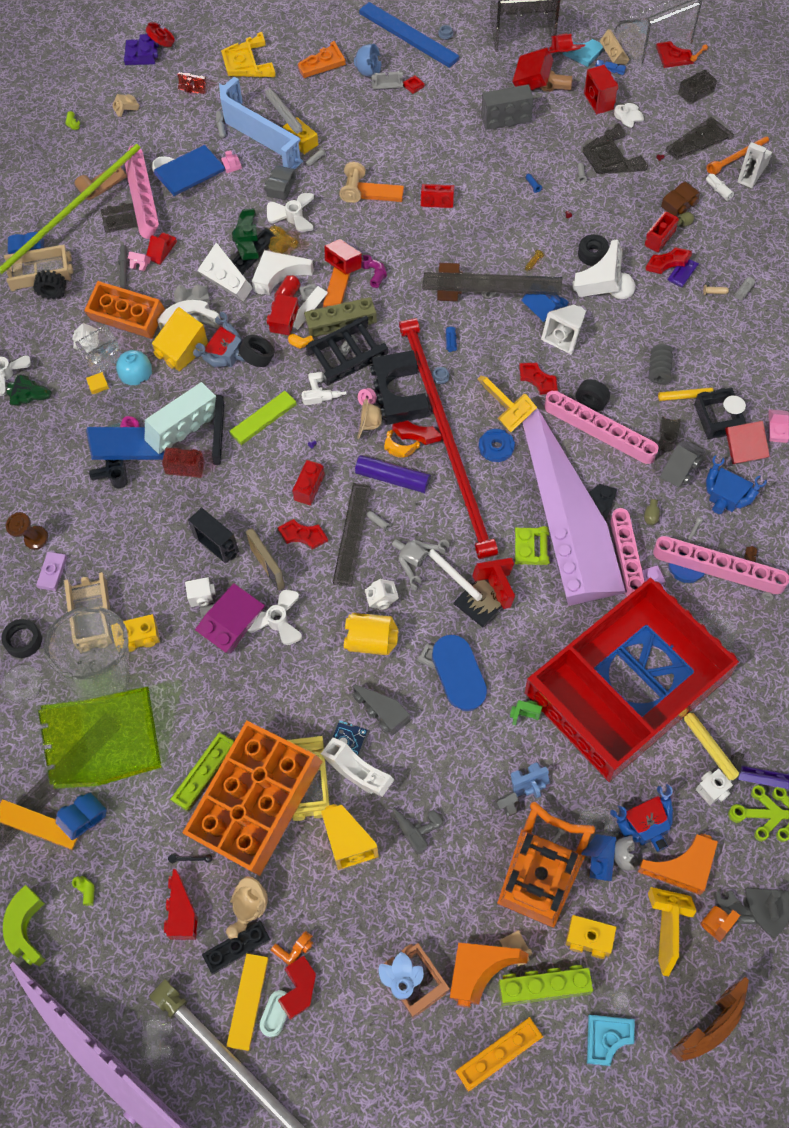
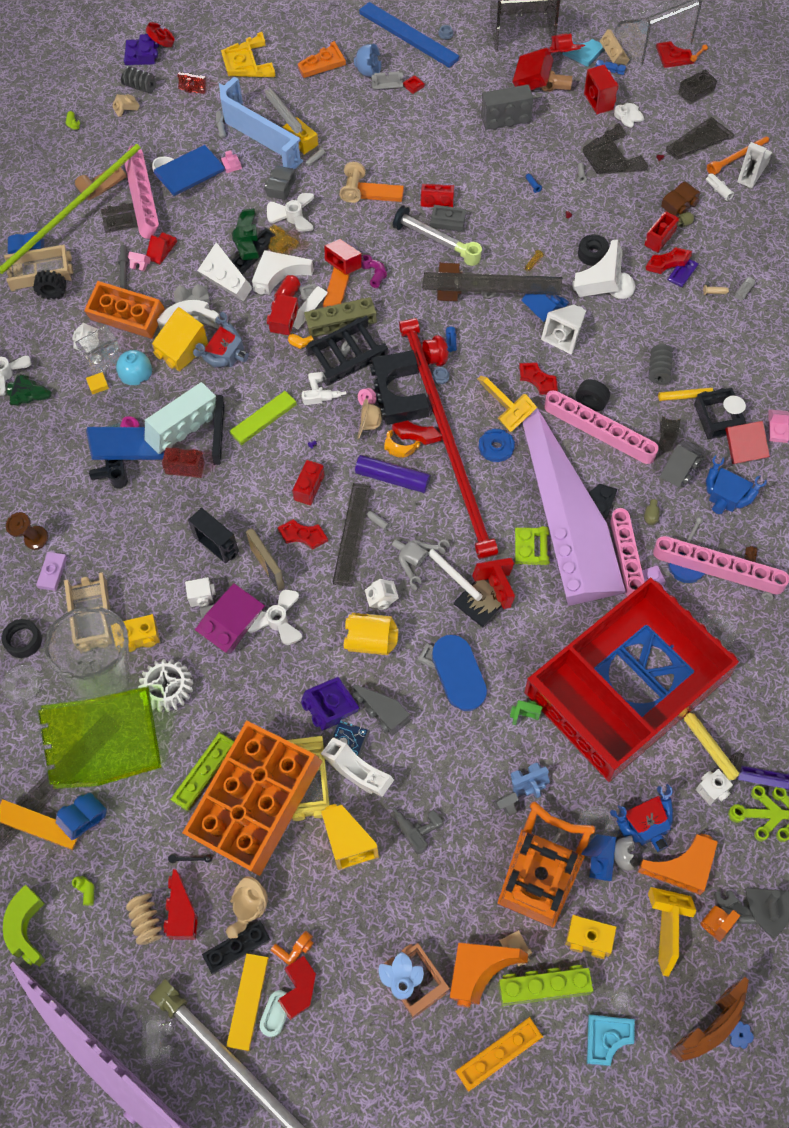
(138, 79): none -> dark grey piece
(143, 919): none -> tan piece
(182, 685): none -> white gear
(253, 357): black tyre -> none
(329, 703): none -> dark purple plate
(436, 350): none -> red piece
(448, 218): none -> dark grey plate
(470, 251): none -> piece
(744, 1038): none -> blue plant

